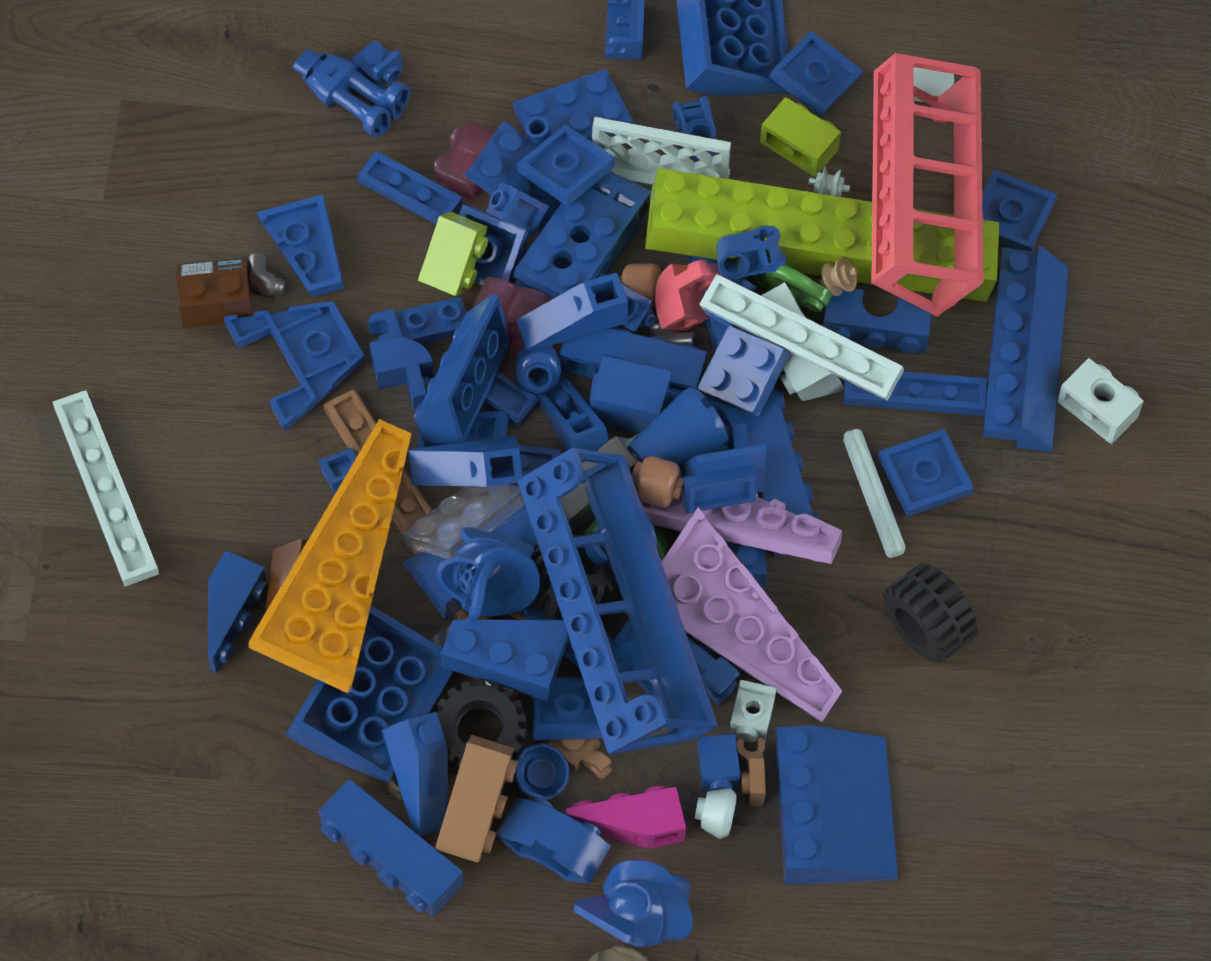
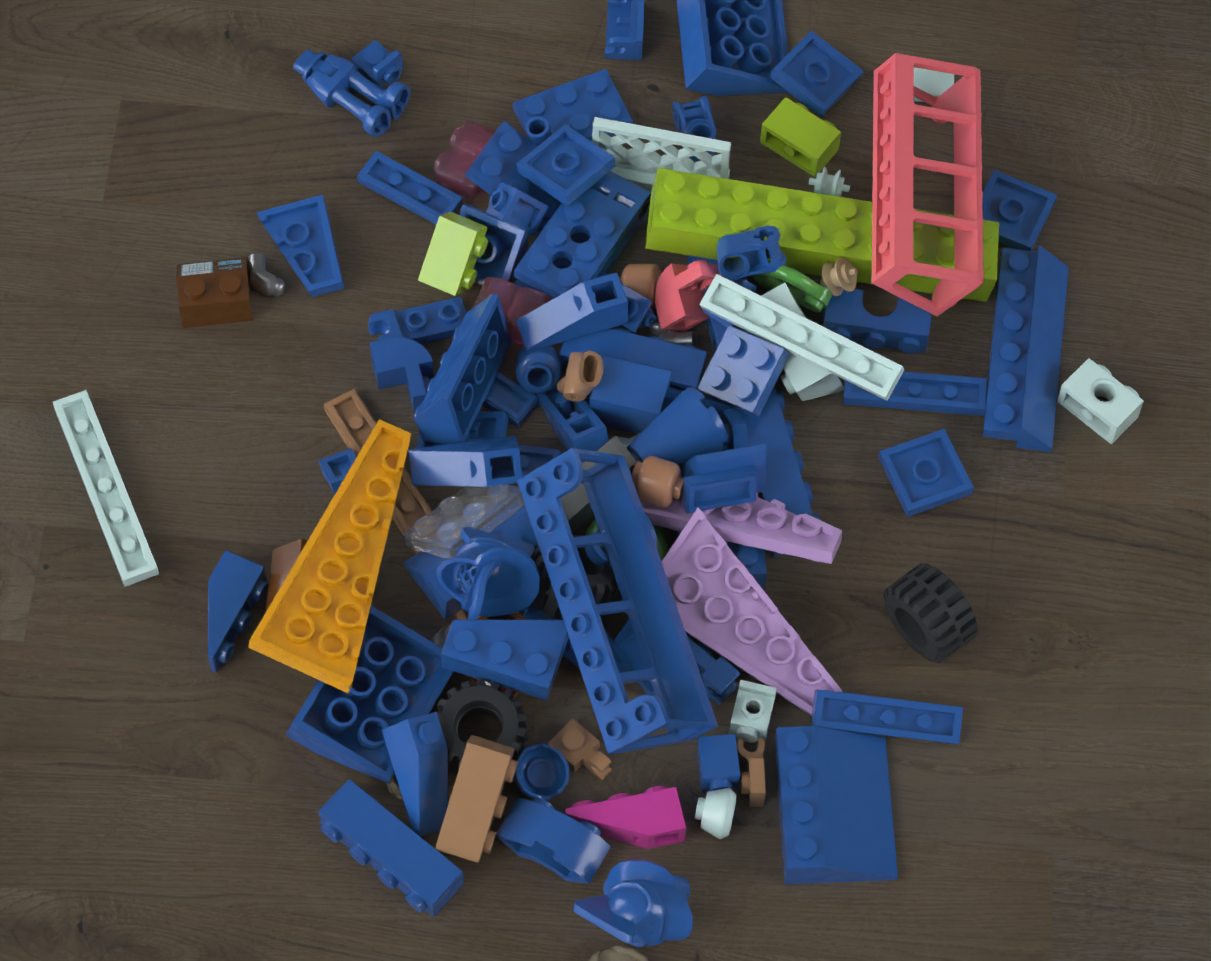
(314, 345): blue wing -> none
(565, 713): blue tile -> none
(582, 375): none -> medium nougat piece
(874, 493): light aqua axle -> none
(887, 717): none -> blue plate

